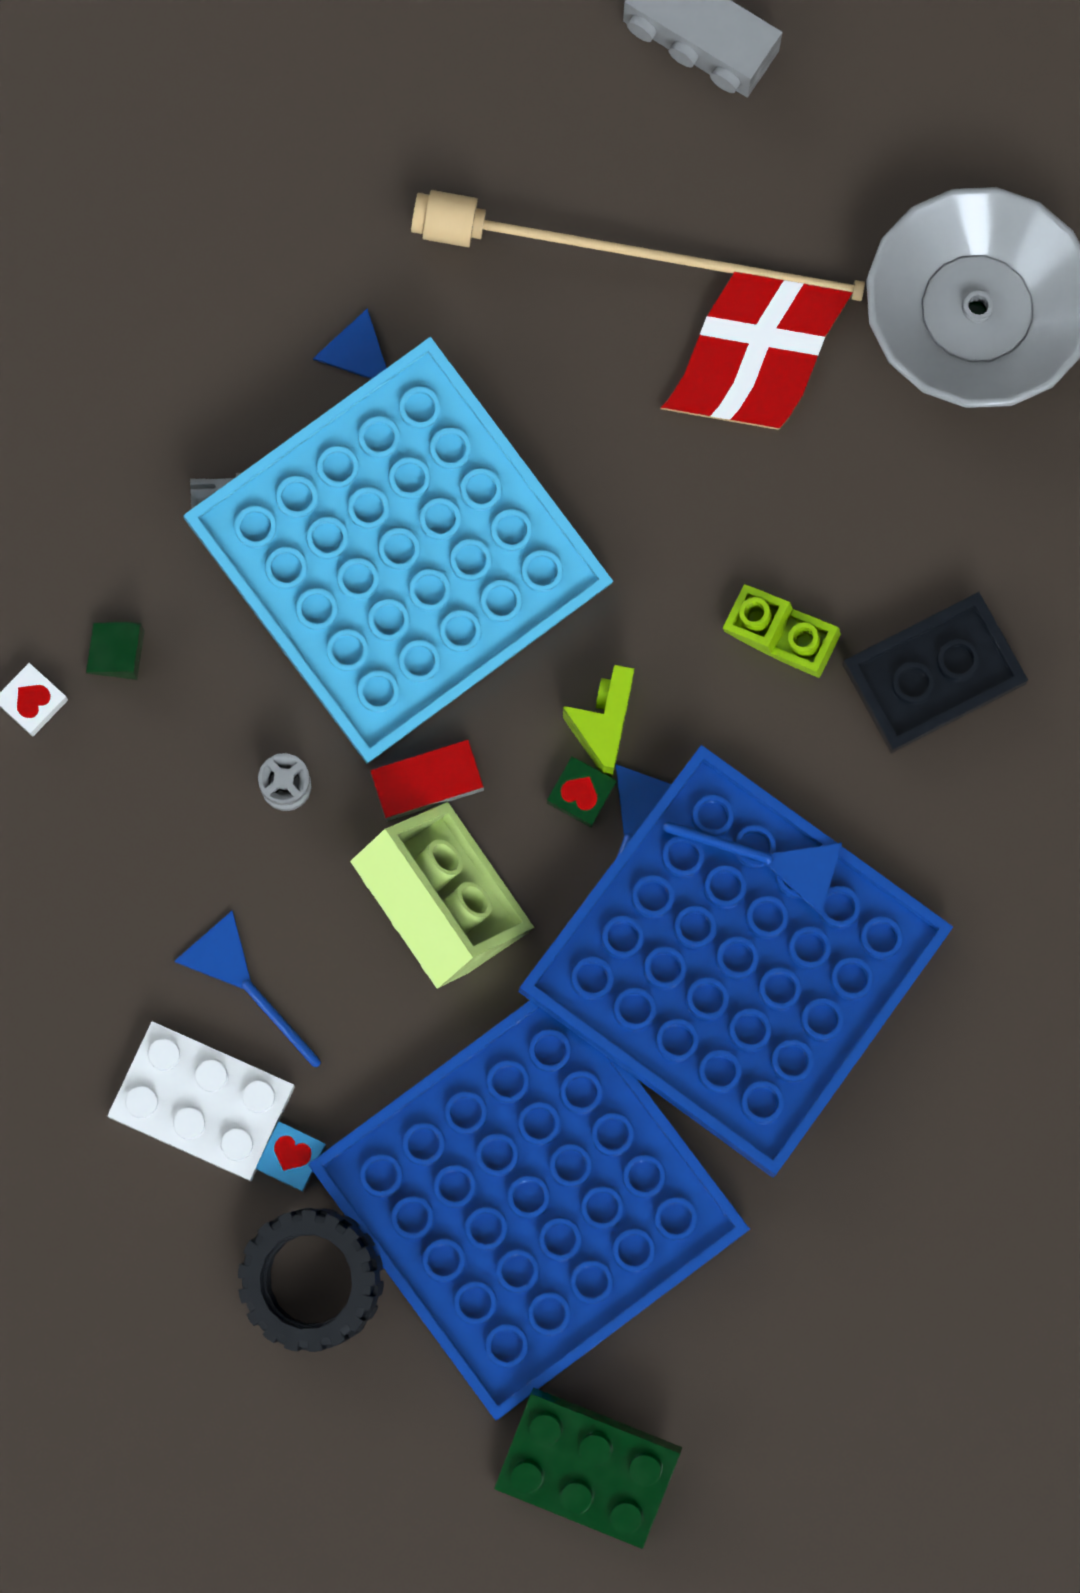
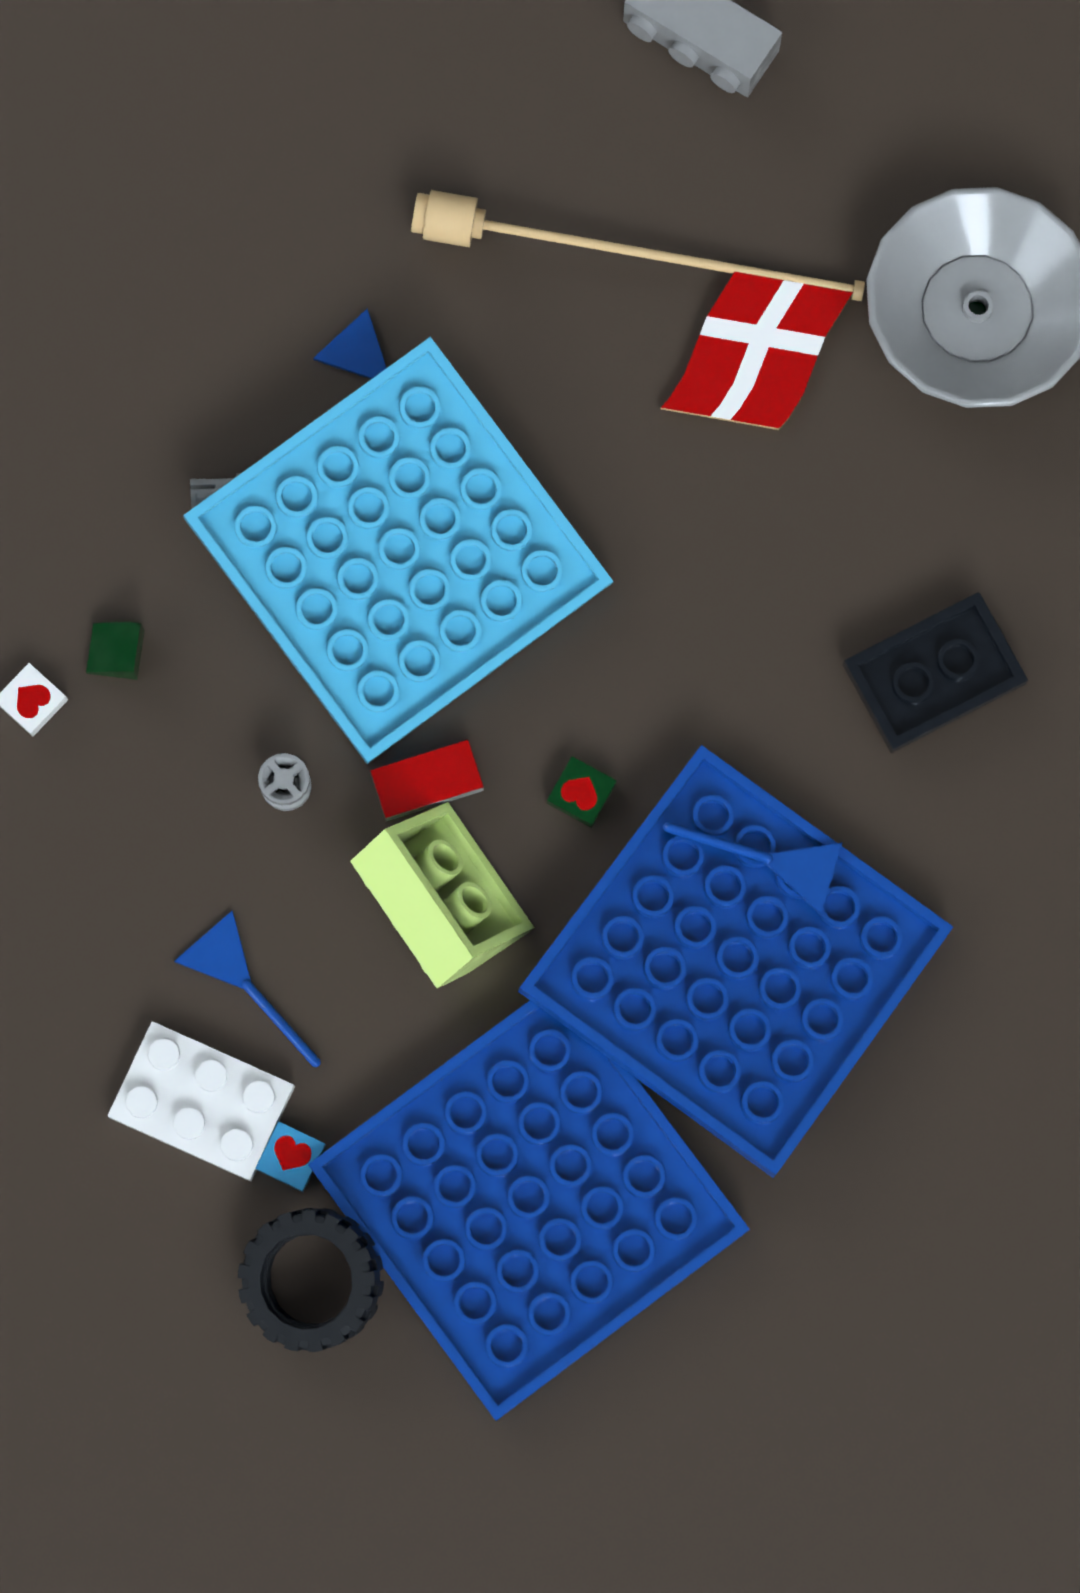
(588, 1468): dark green plate -> none
(600, 732): lime slope -> none
(637, 799): blue piece -> none
(781, 631): lime slope -> none

